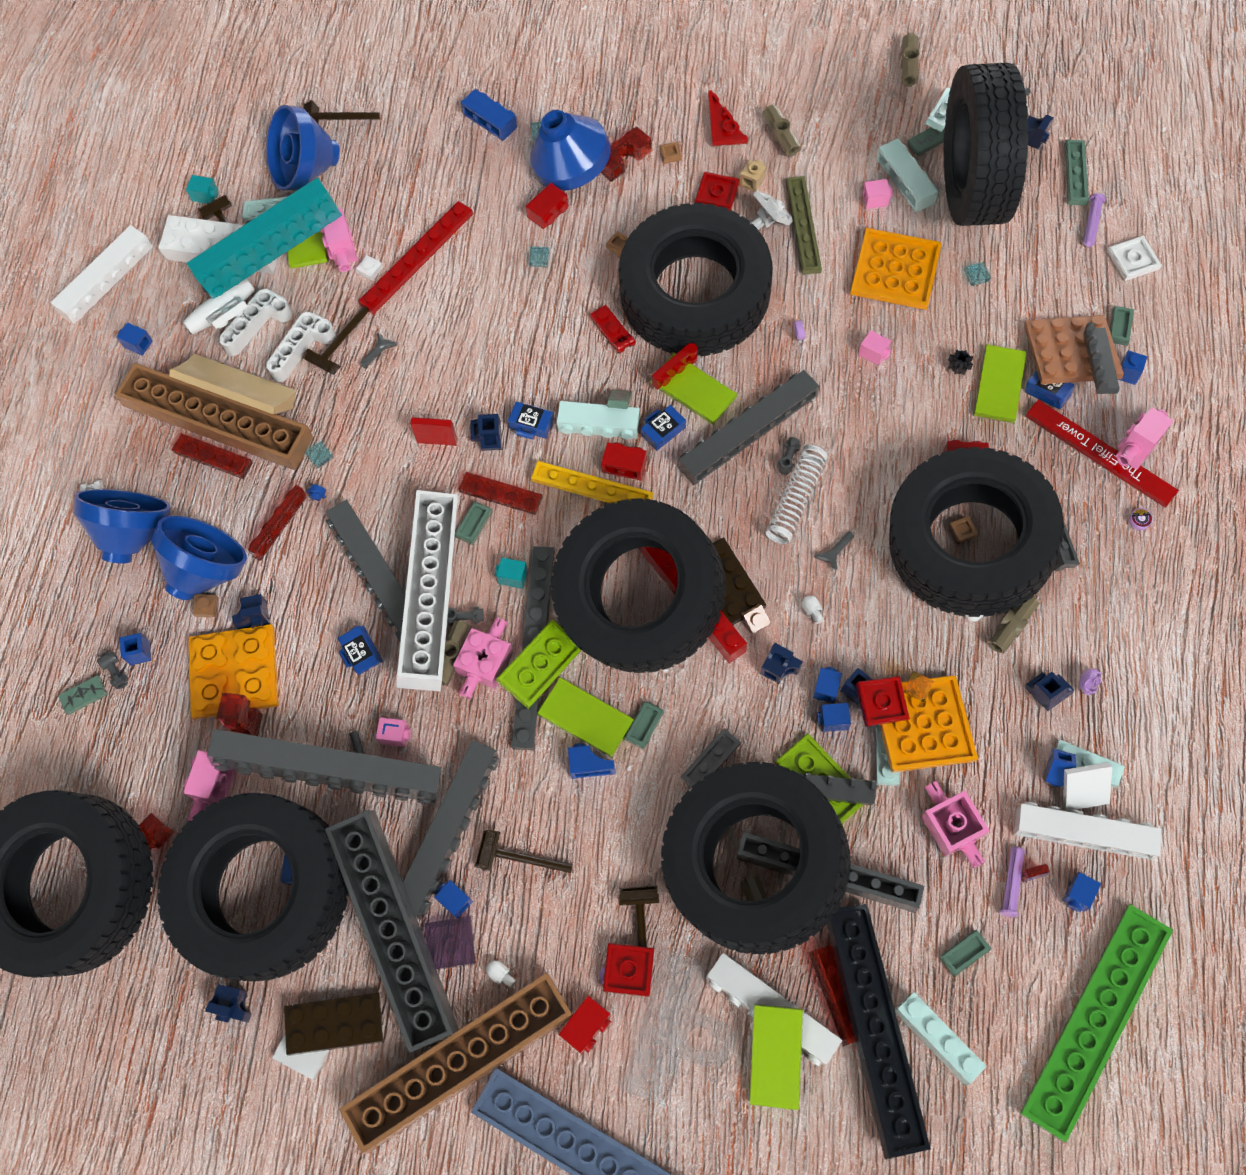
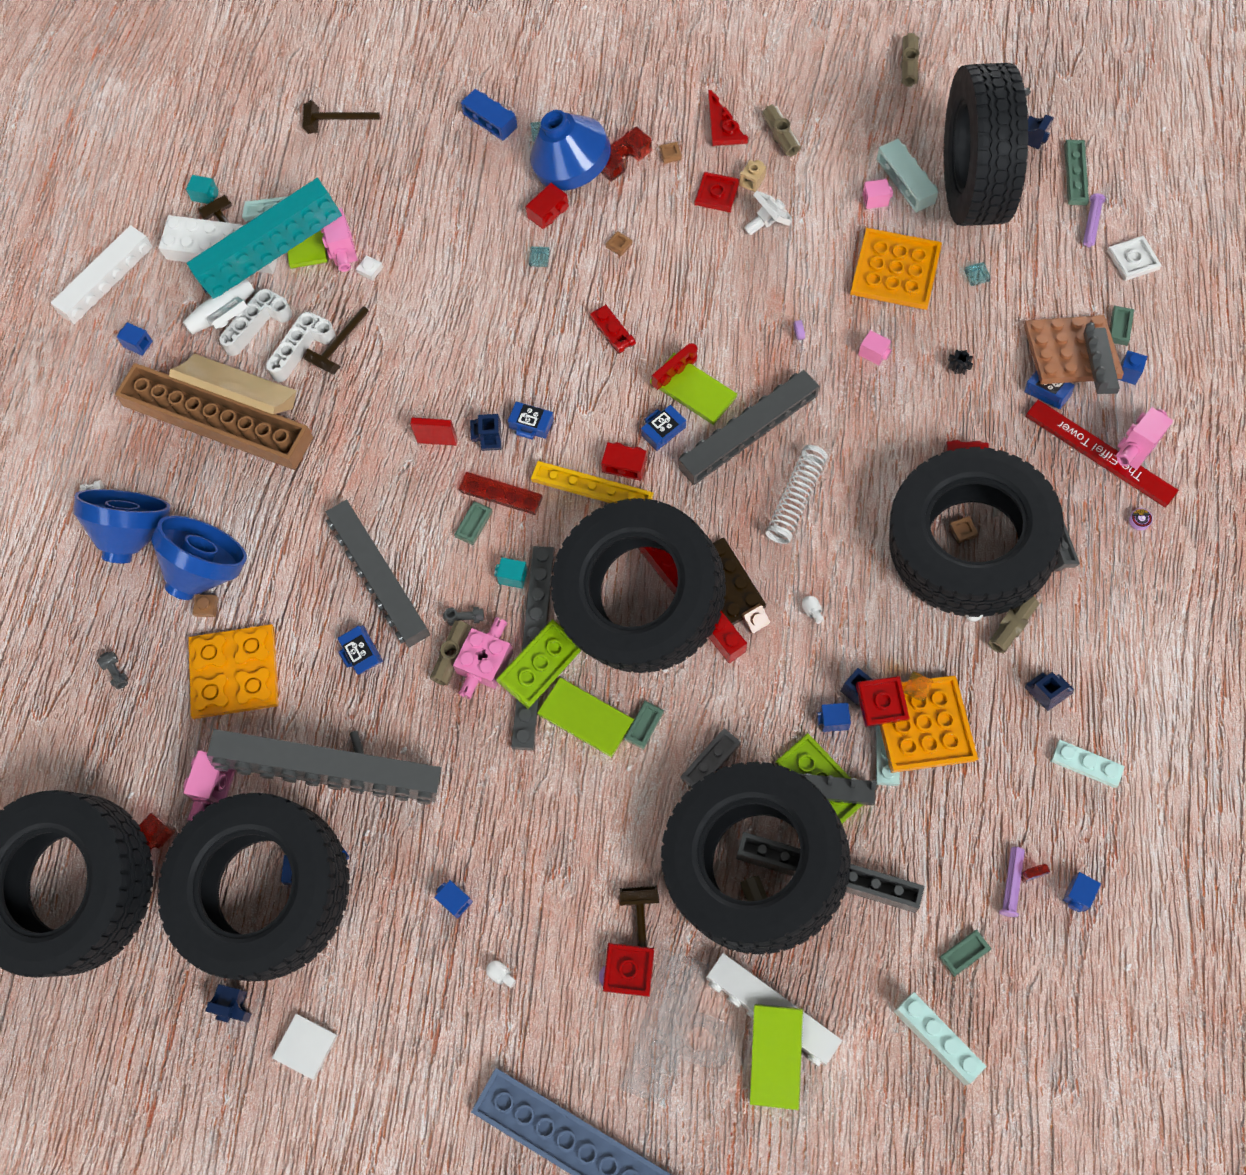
(82, 695): sand green tile -> none
(135, 649): blue brick -> none
(212, 456): clear red plate -> none
(237, 715): clear red arch -> none
(252, 613): dark blue brick -> none
(277, 523): clear red plate -> none
(298, 148): blue cone -> none
(316, 492): blue plate -> none
(319, 454): clear light blue tile -> none
(333, 1024): dark brown plate -> none
(381, 345): dark grey piece -> none
(392, 930): dark grey brick -> none
(393, 732): bright pink brick -> none
(415, 257): red plate -> none
(427, 592): white brick -> none
(448, 825): dark grey brick -> none
(451, 942): clear purple tile -> none
(455, 1063): medium nougat brick -> none
(489, 850): dark brown piece -> none
(585, 763): blue arch -> none
(585, 1025): red brick -> none
(598, 420): light aqua brick -> none
(619, 399): sand green tile -> none
(703, 233): black tyre -> none
(780, 663): dark blue brick -> none
(785, 463): dark grey bar -> none
(803, 225): olive tile -> none
(827, 685): blue brick -> none
(828, 977): clear red plate -> none
(830, 556): dark grey piece -> none
(877, 1033): black plate -> none
(926, 141): sand green tile -> none
(938, 115): light aqua plate -> none
(959, 810): bright pink brick -> none
(1000, 383): lime tile -> none
(1056, 765): blue brick -> none
(1087, 786): white tile -> none
(1087, 831): white brick -> none
(1089, 681): lavender plate -> none
(1096, 1023): bright green plate -> none

